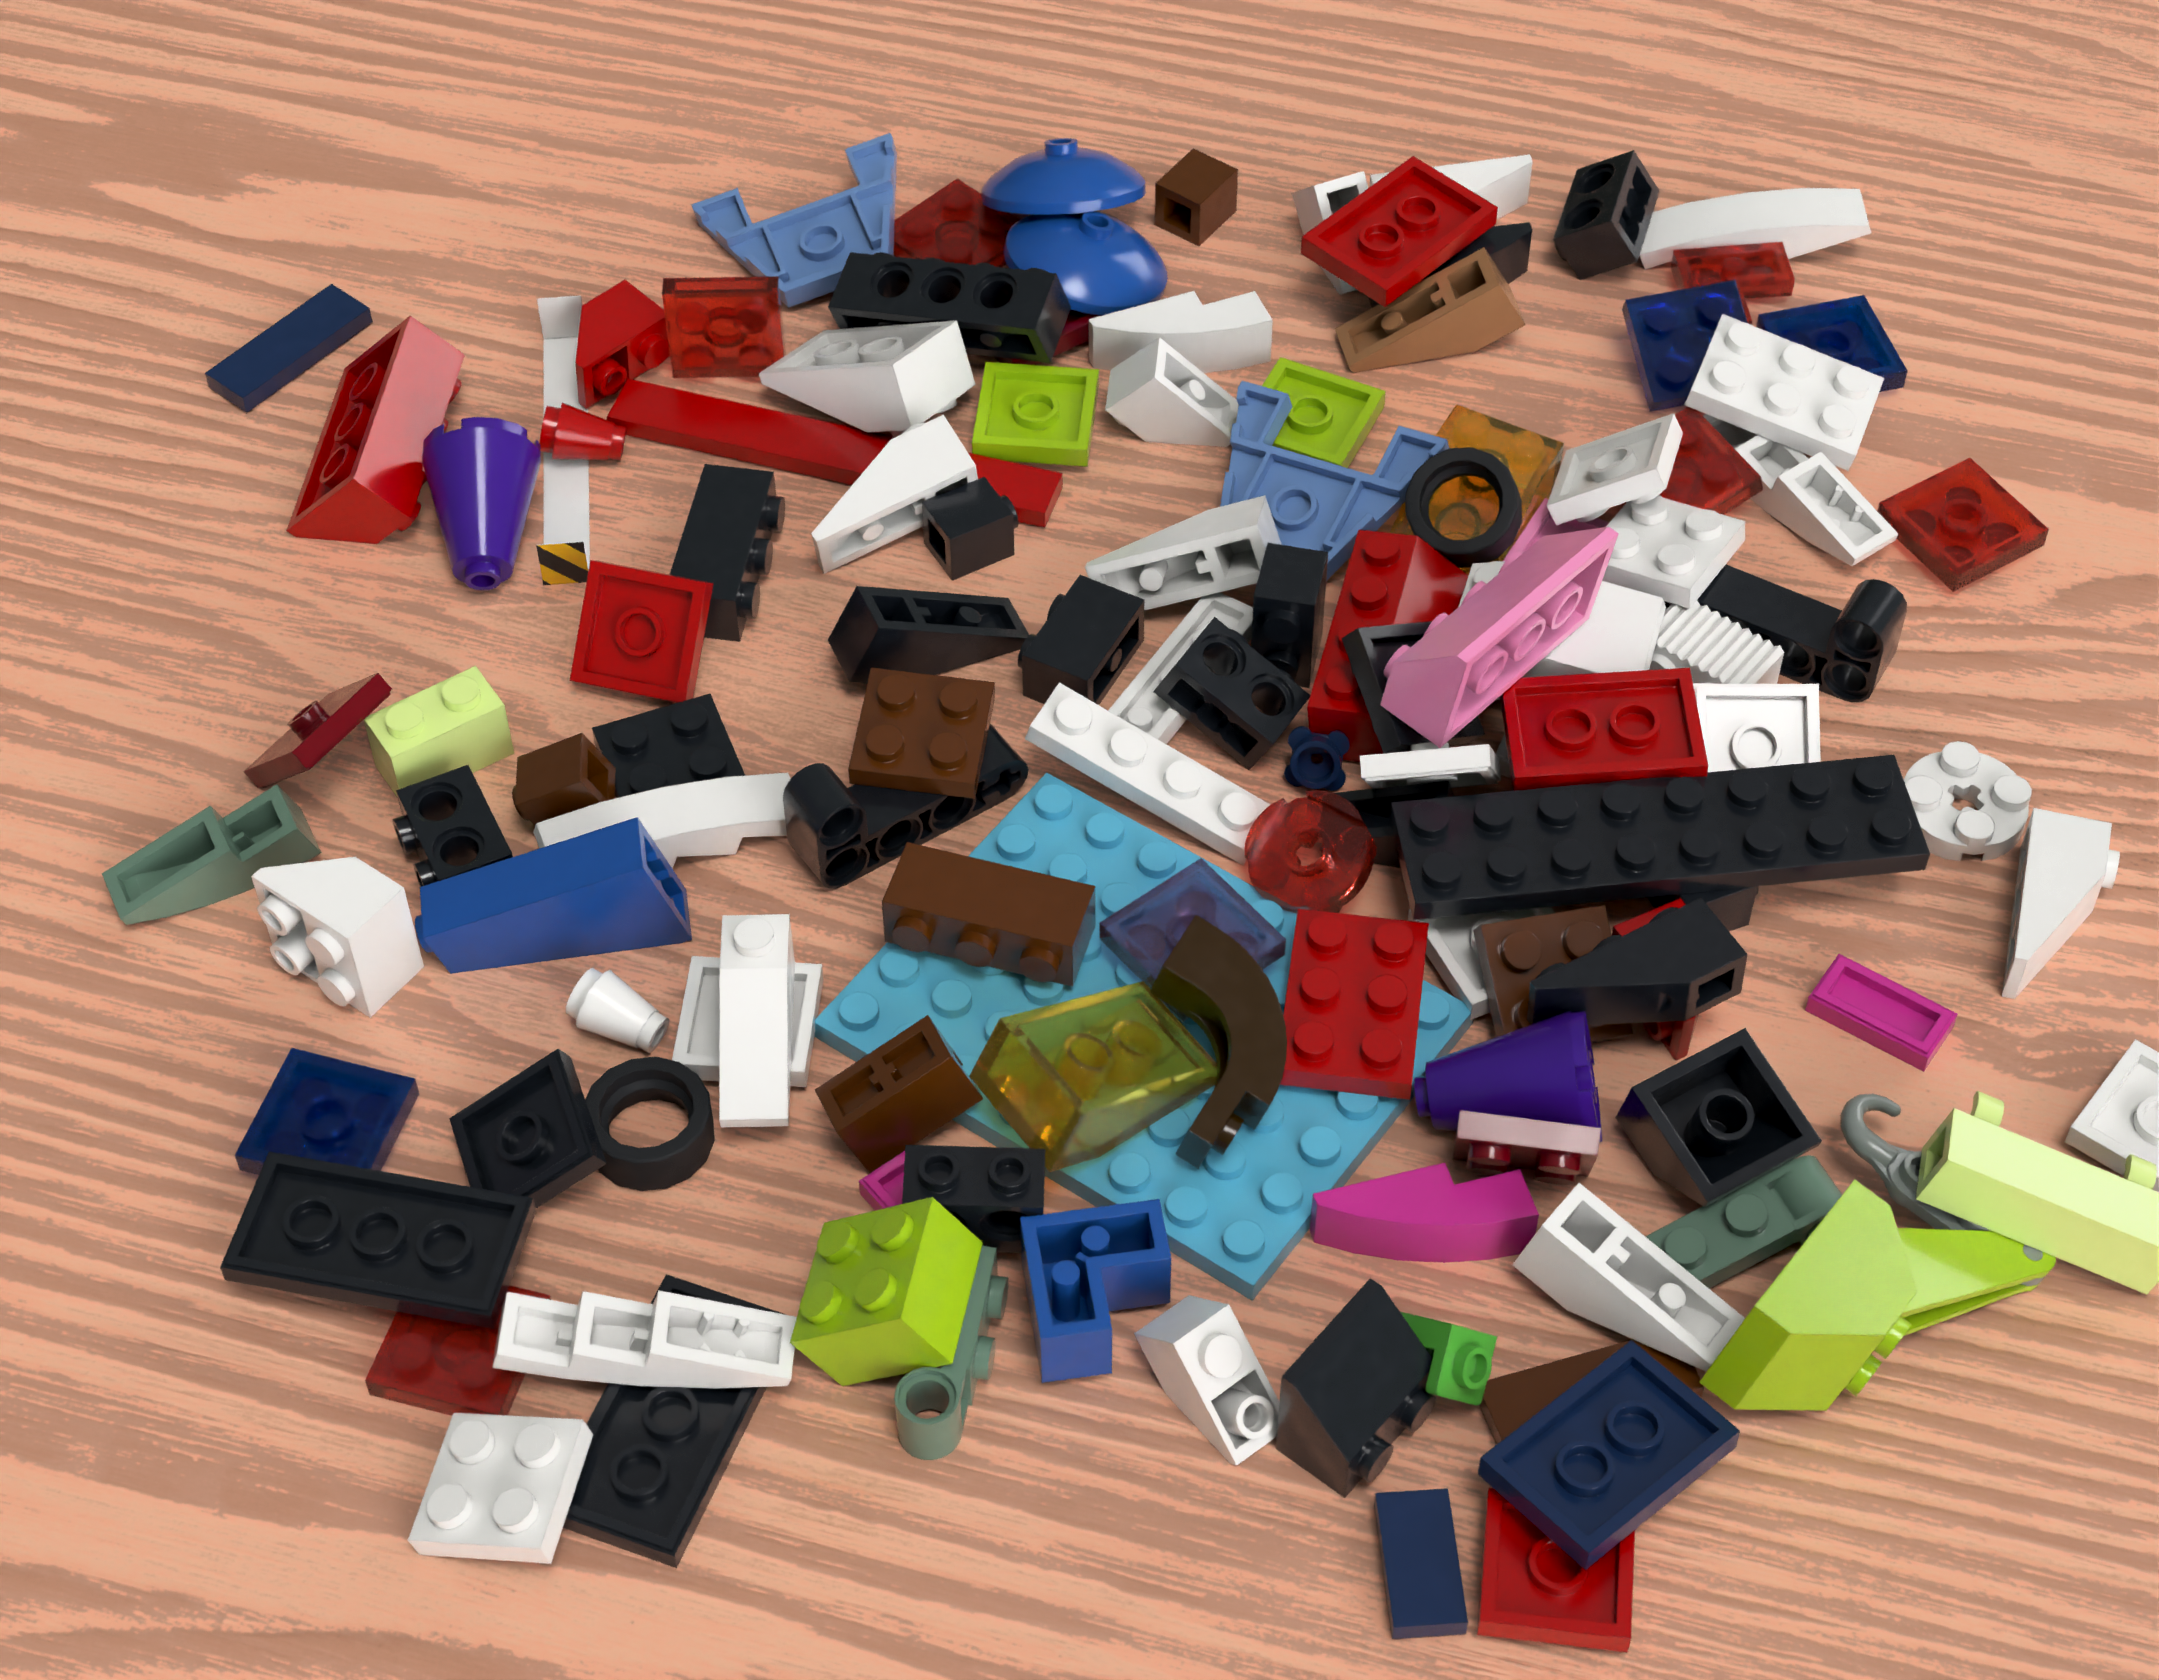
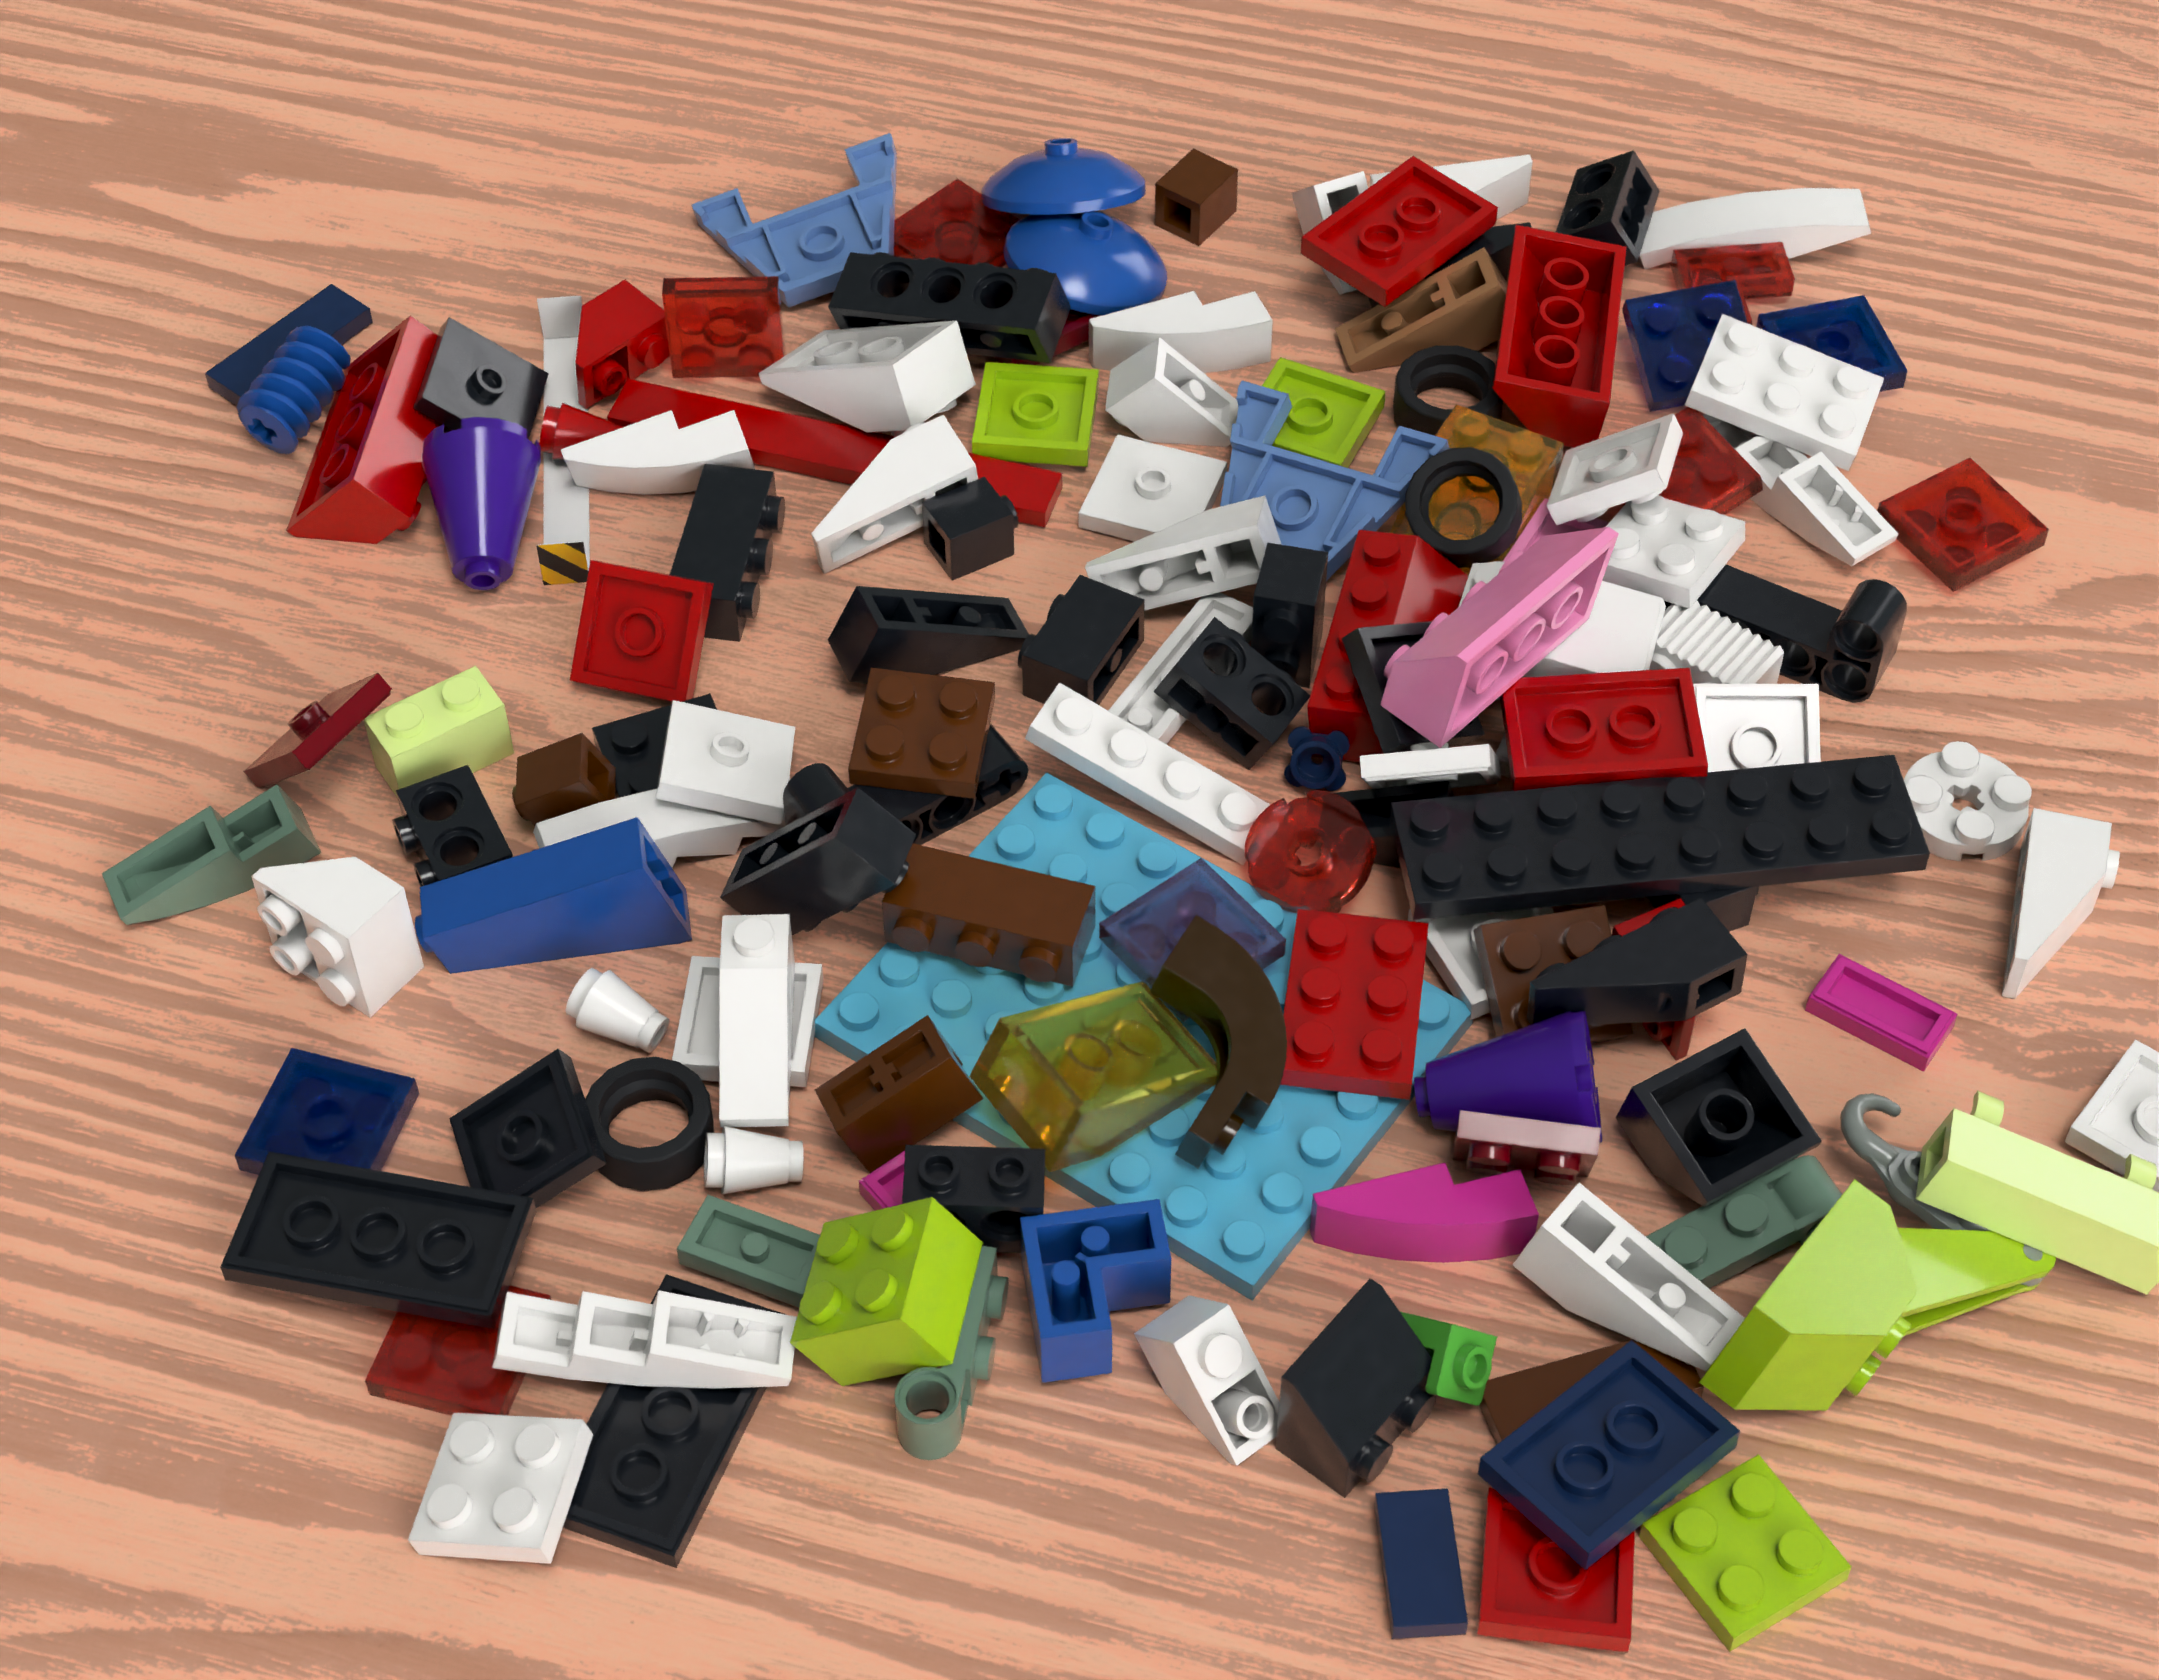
(293, 388): none -> blue piece
(478, 379): none -> plate
(657, 455): none -> white slope
(725, 762): none -> white plate
(749, 1250): none -> sand green plate
(750, 1160): none -> white cone
(822, 863): none -> black brick
(1149, 489): none -> white plate
(1443, 367): none -> black tyre
(1559, 333): none -> red slope
(1744, 1552): none -> lime plate

